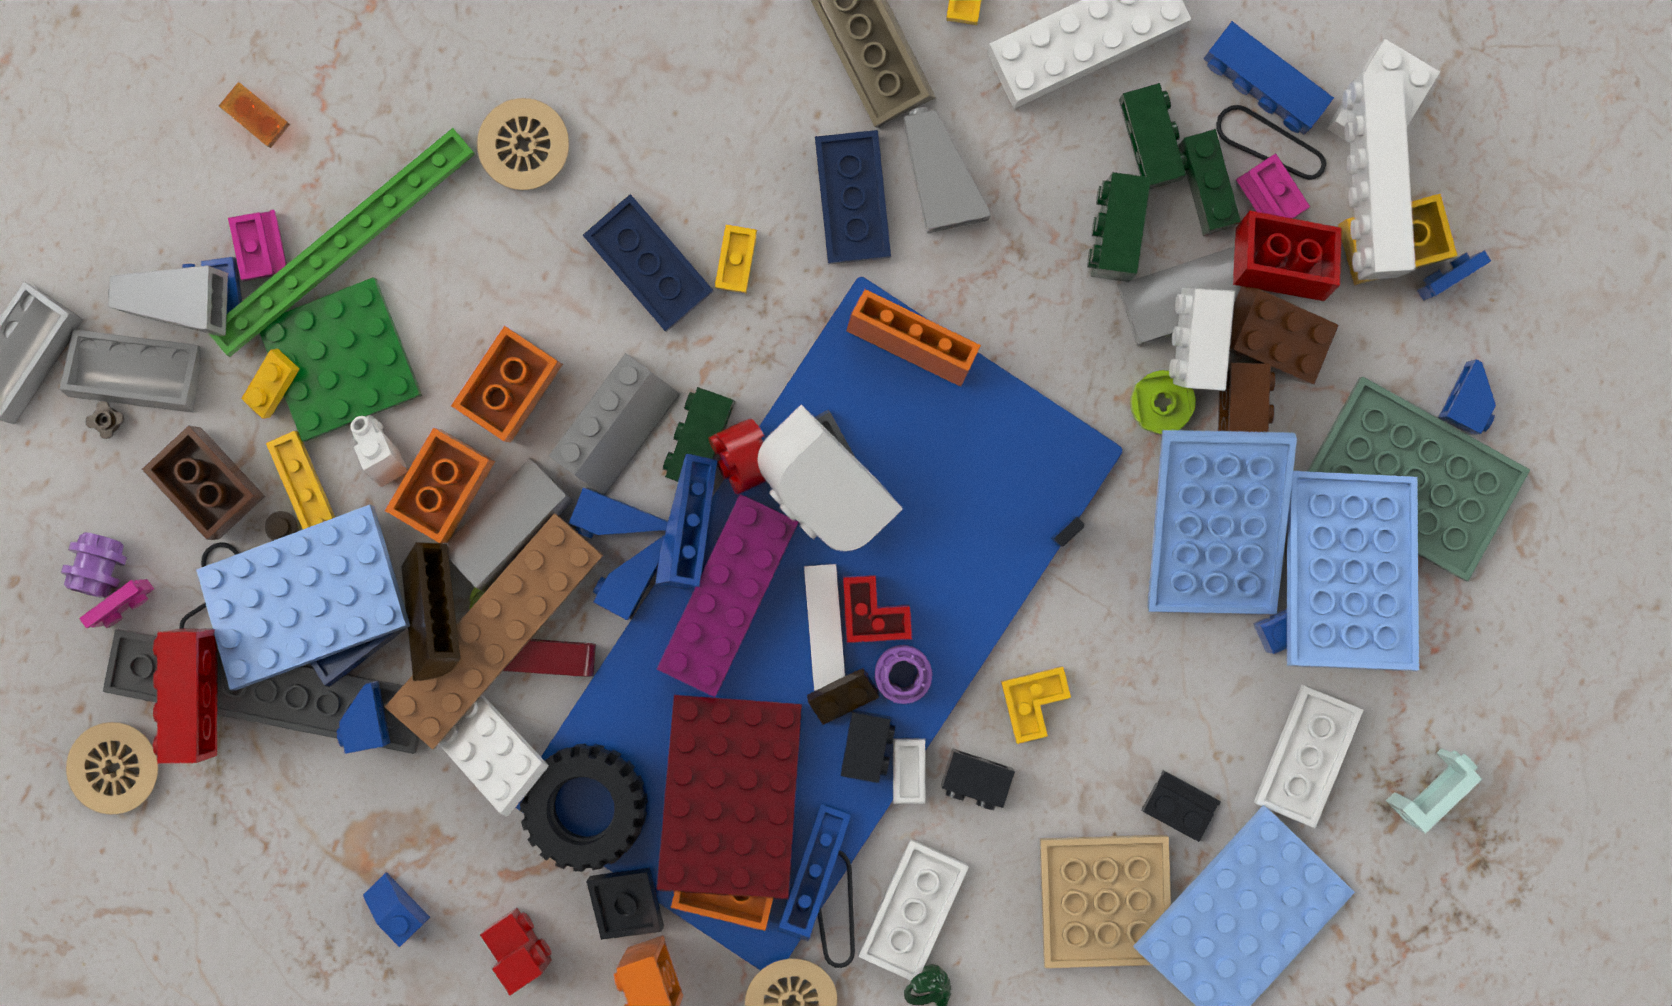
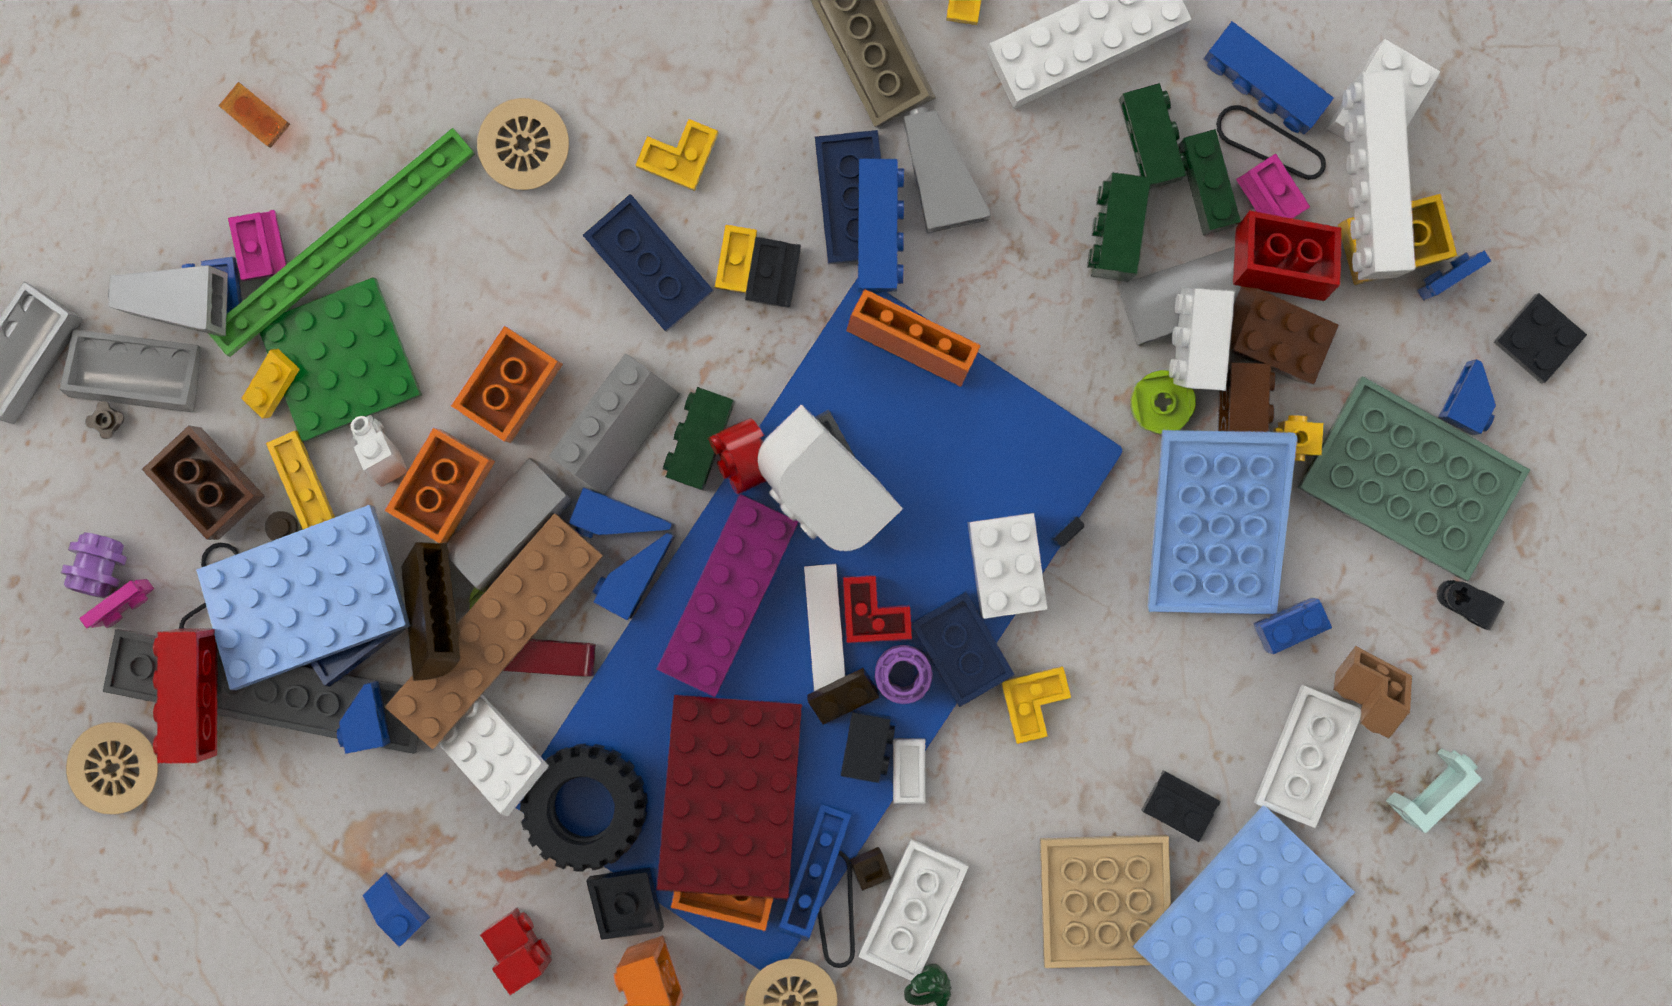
(680, 164): none -> yellow plate
(687, 525): blue slope -> none
(773, 272): none -> black plate
(870, 868): none -> dark brown plate
(878, 225): none -> blue brick
(962, 649): none -> dark blue plate
(977, 779): black brick -> none
(1007, 565): none -> white brick
(1308, 433): none -> yellow brick
(1352, 571): light blue plate -> none
(1378, 687): none -> medium nougat brick
(1473, 604): none -> black piece
(1540, 338): none -> black plate

